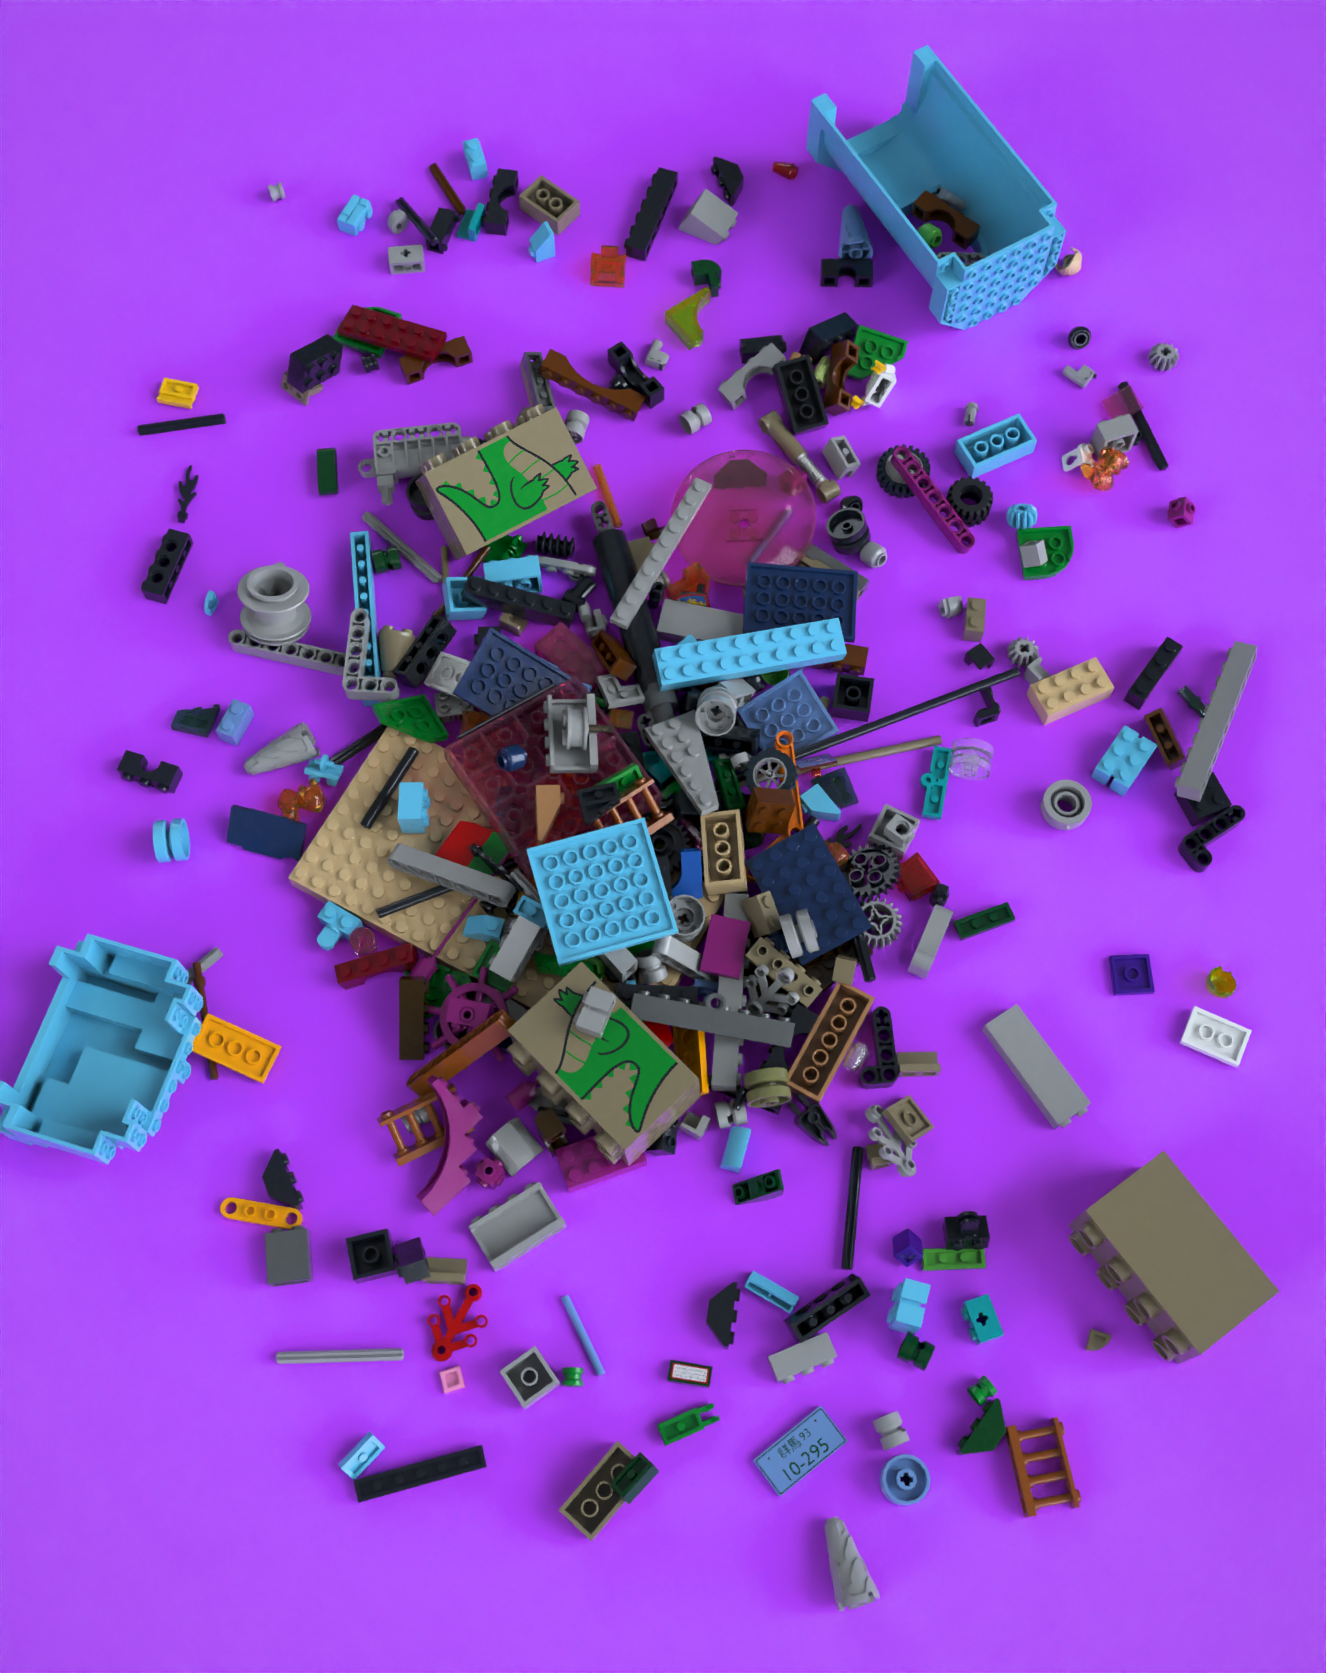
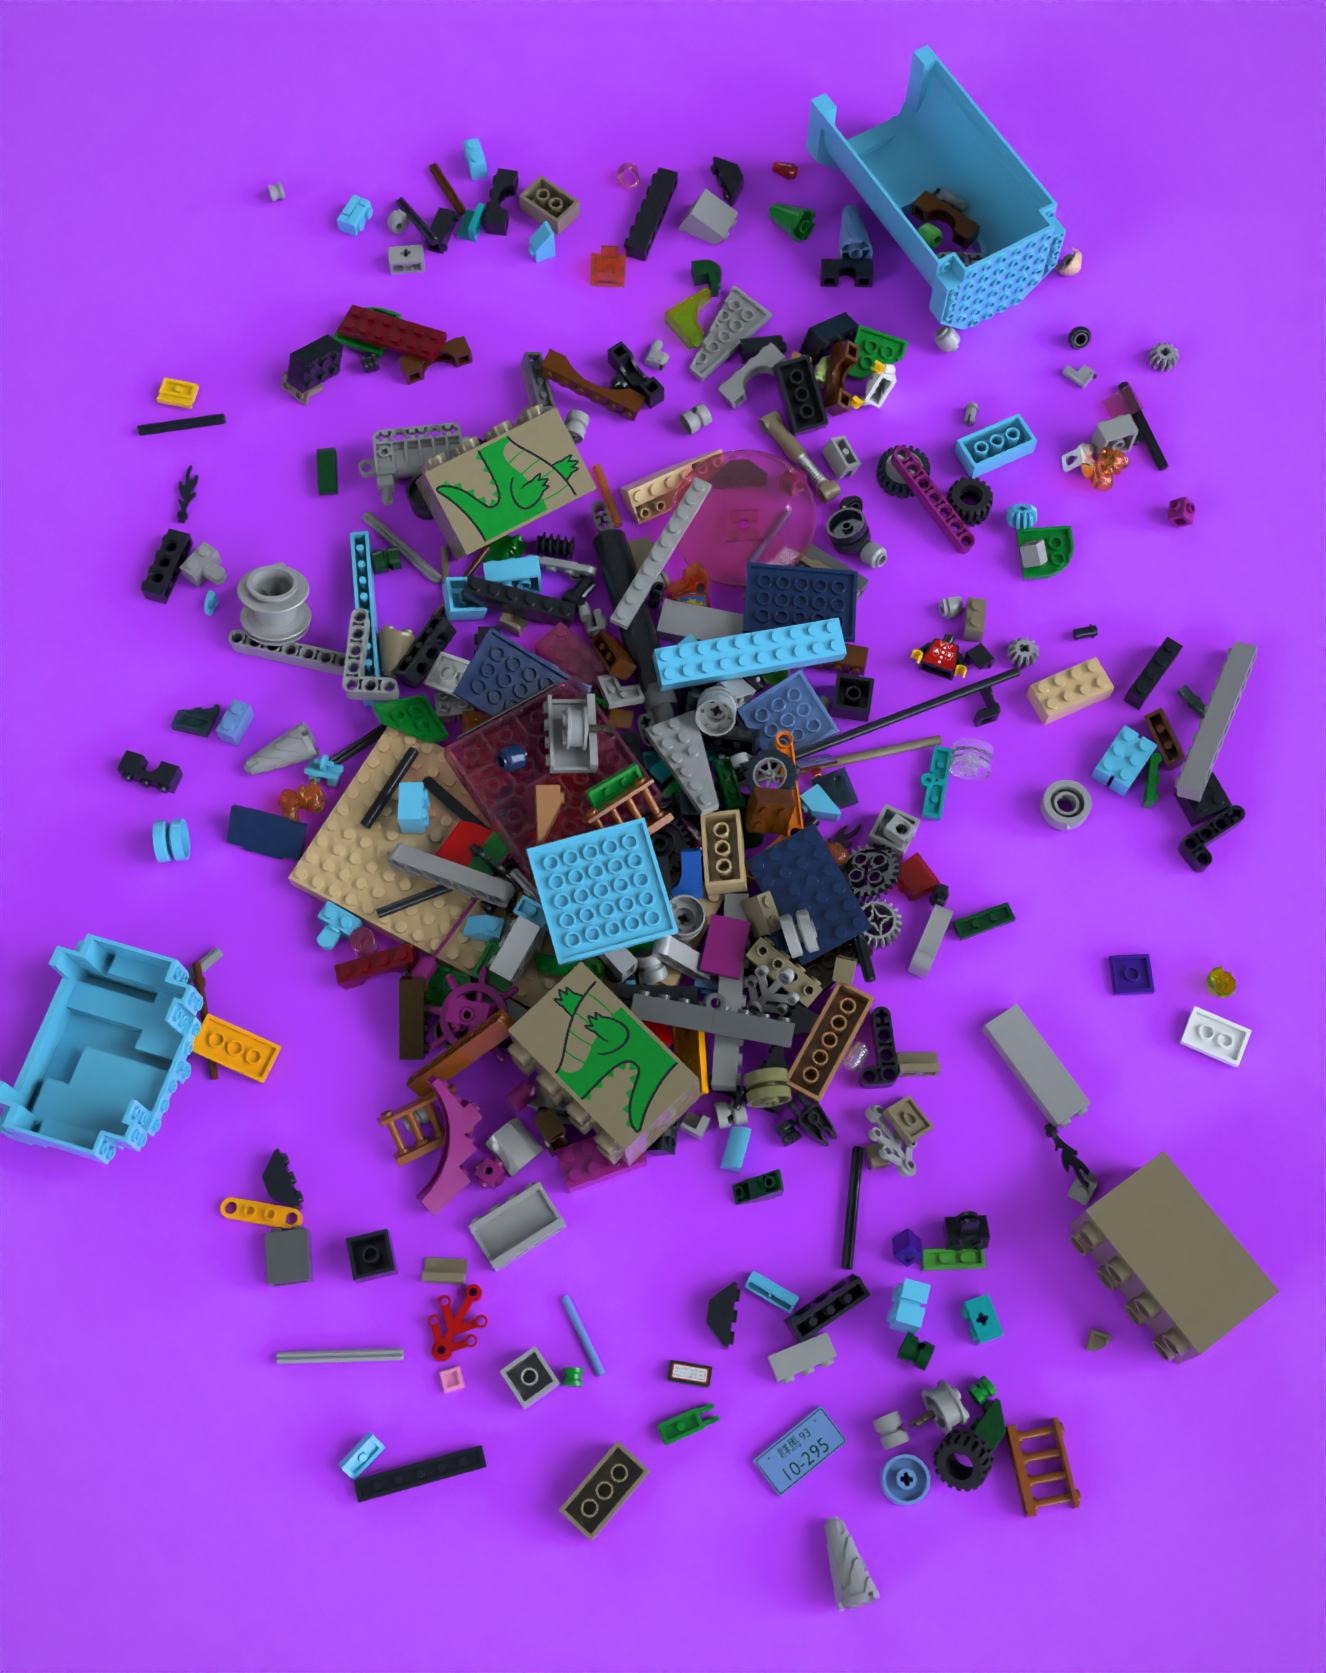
(204, 565): none -> light grey brick
(411, 1261): brick -> none
(450, 802): none -> black piece
(596, 1011): light grey piece -> none
(597, 801): black wing -> none
(620, 178): none -> clear pink piece
(634, 1477): dark green slope -> none
(651, 529): bracket -> none
(656, 492): none -> wedge
(735, 321): none -> light grey wing
(788, 1132): none -> black wheel
(793, 220): none -> green cone
(941, 658): none -> torso
(942, 1407): none -> light grey wheel
(947, 339): none -> head
(952, 1470): none -> black tyre
(1035, 672): light grey panel -> none
(1067, 1154): none -> black piece
(1079, 1191): none -> light grey bracket
(1085, 632): none -> pin
(1151, 780): none -> green plate

